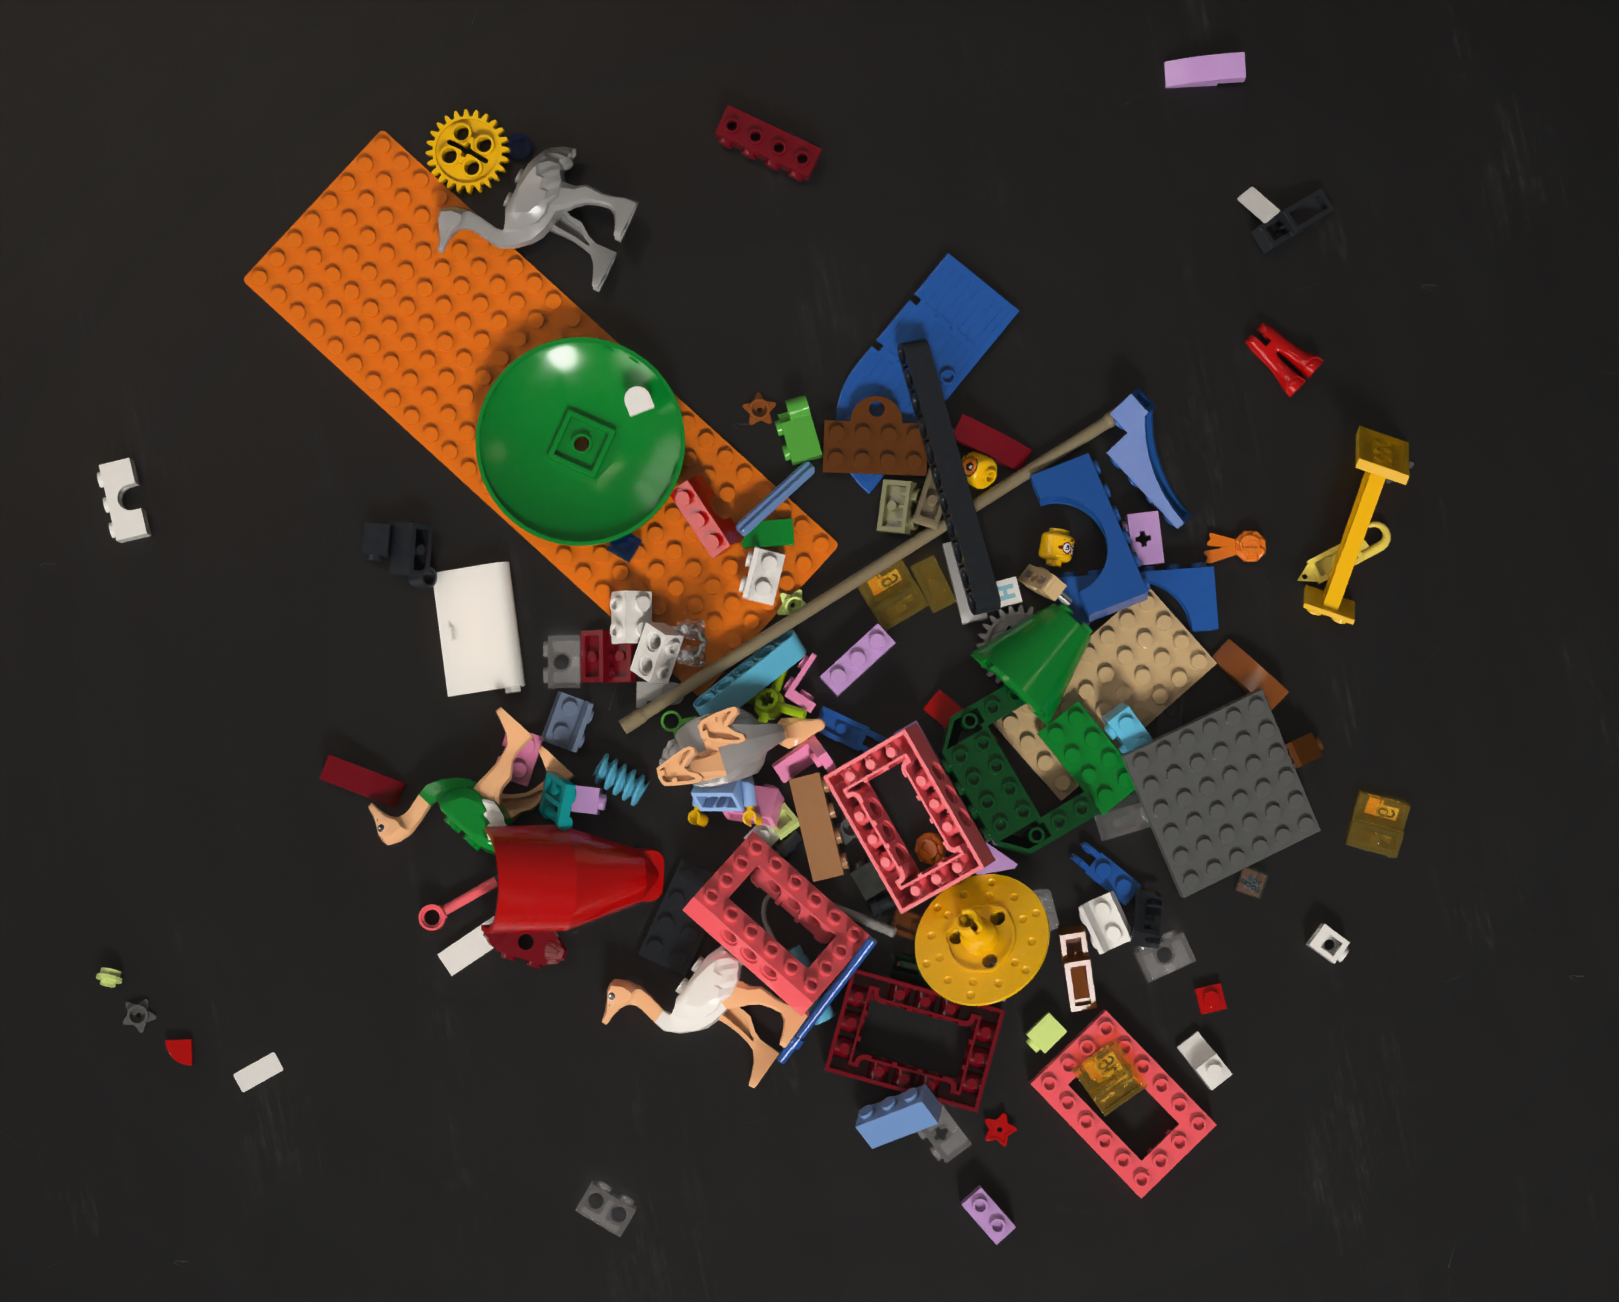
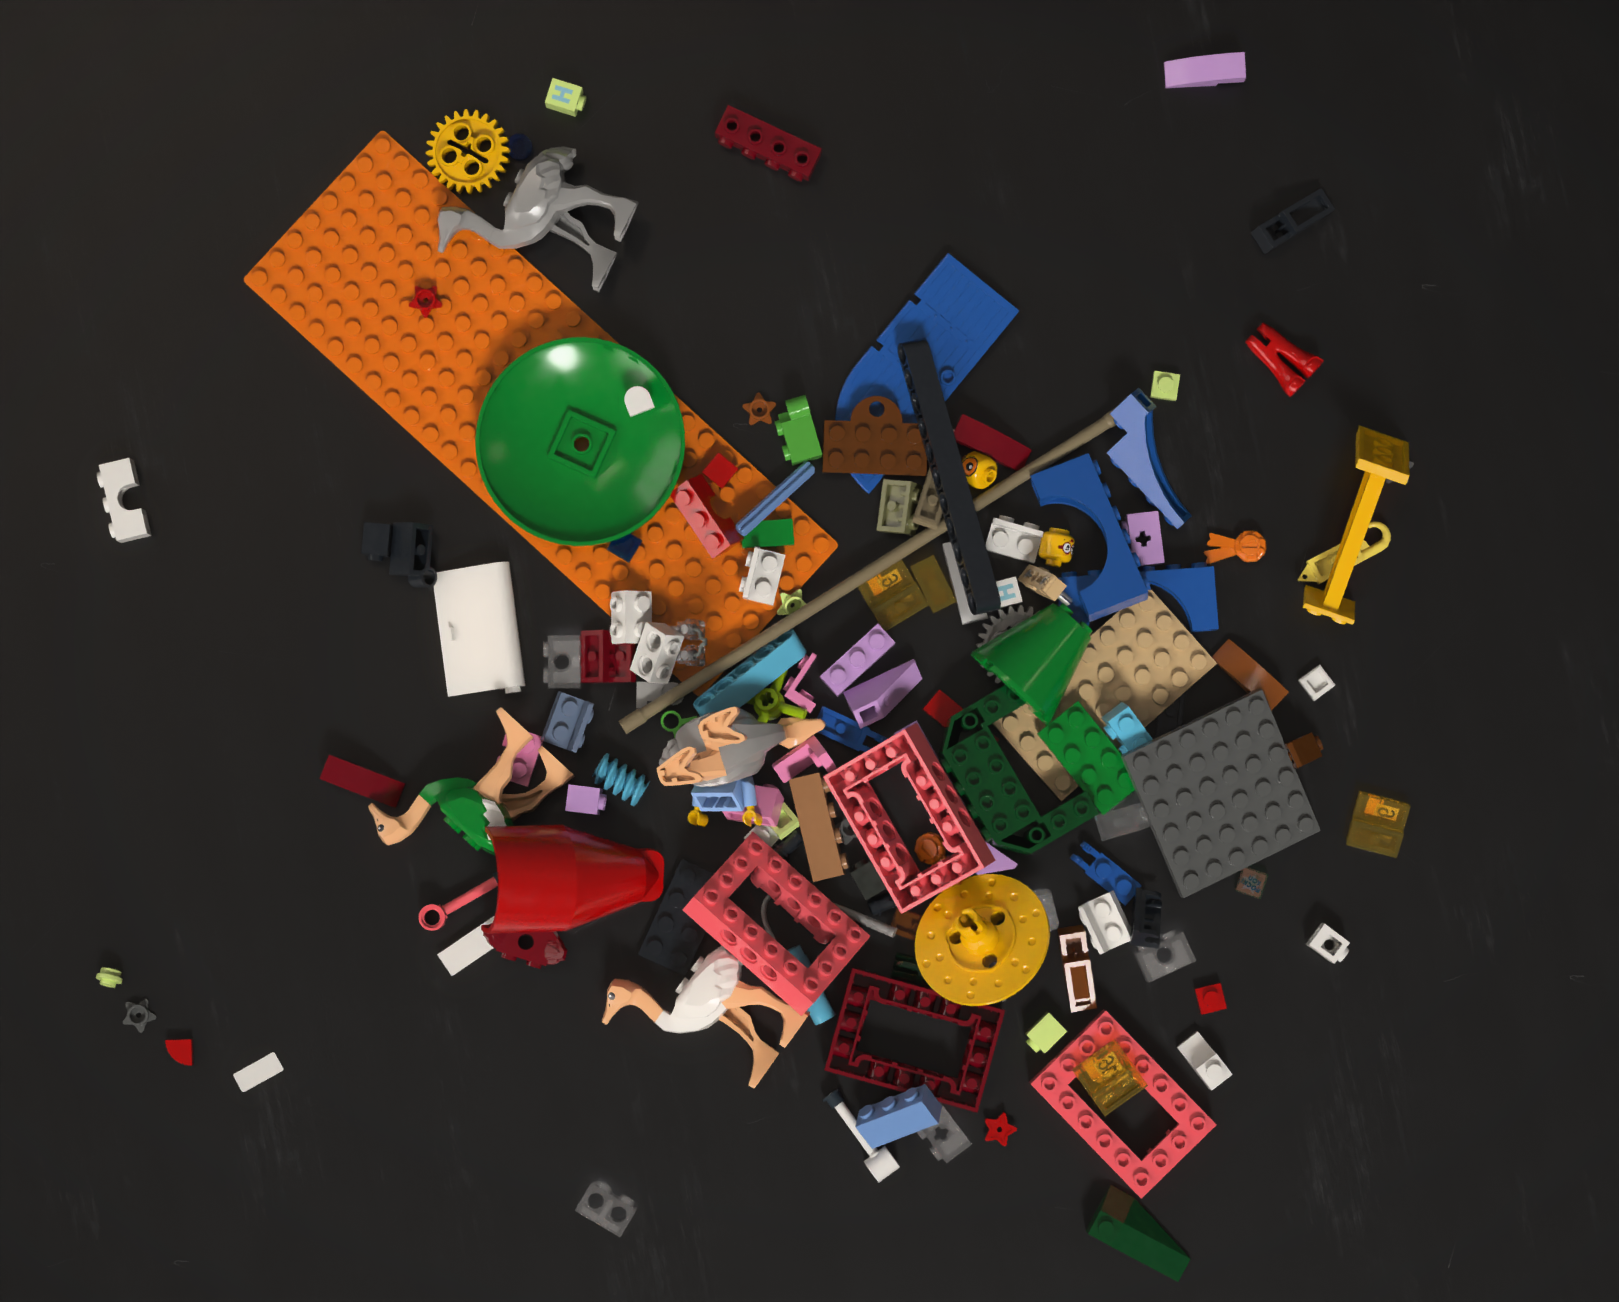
(420, 295): none -> red plate
(562, 794): teal plate -> none
(565, 97): none -> yellowish green brick
(720, 470): none -> red tile
(798, 1039): blue bar -> none
(879, 695): none -> lavender slope
(880, 1161): none -> white piece
(988, 1214): lavender brick -> none
(1014, 539): none -> white bracket
(1132, 1230): none -> dark green wedge
(1165, 385): none -> yellowish green plate
(1258, 204): white sticker -> none
(1316, 682): none -> white tile

